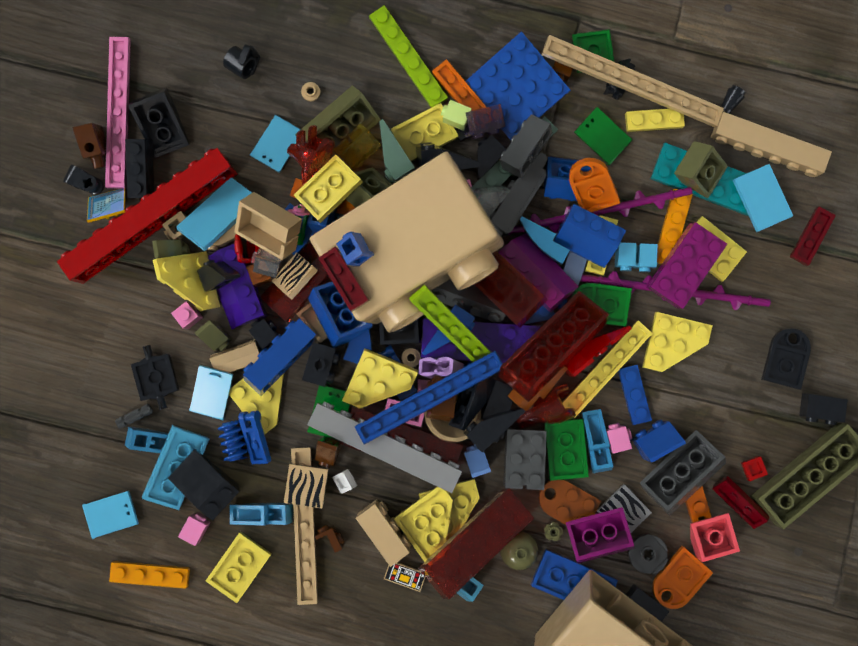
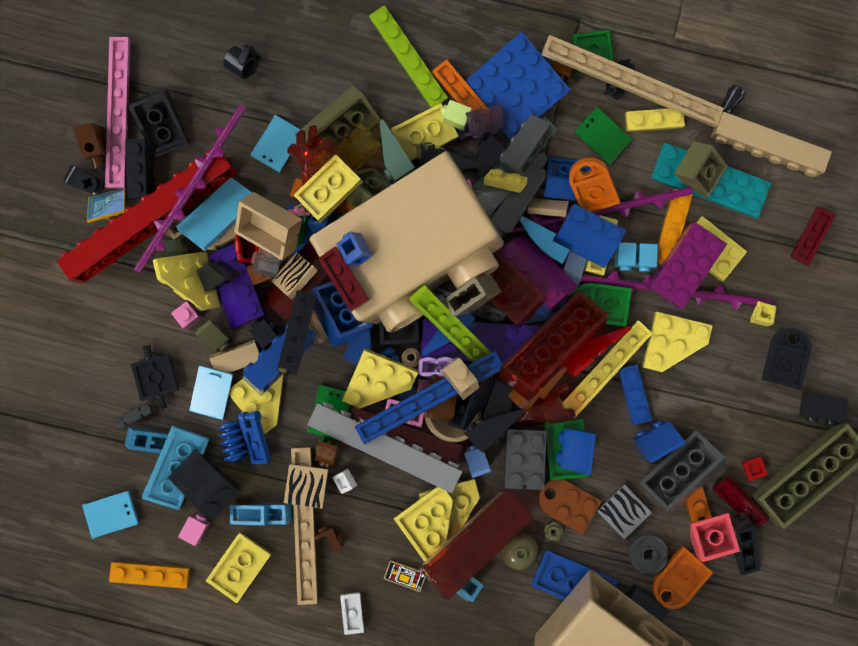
(183, 195): none -> magenta plant
(296, 333): none -> black brick
(310, 97): tan plate -> none
(321, 365): black brick -> none
(352, 613): none -> white plate
(384, 532): tan piece -> none
(460, 377): none -> tan torso
(472, 295): none -> dark tan brick
(507, 181): none -> light yellow plate
(548, 207): none -> tan tile
(576, 450): none -> blue slope
(597, 441): dark azure slope -> none
(600, 535): magenta slope -> none
(618, 438): bright pink brick -> none
(745, 534): none -> black slope
(762, 198): medium azure tile -> none
(763, 314): none -> light yellow slope

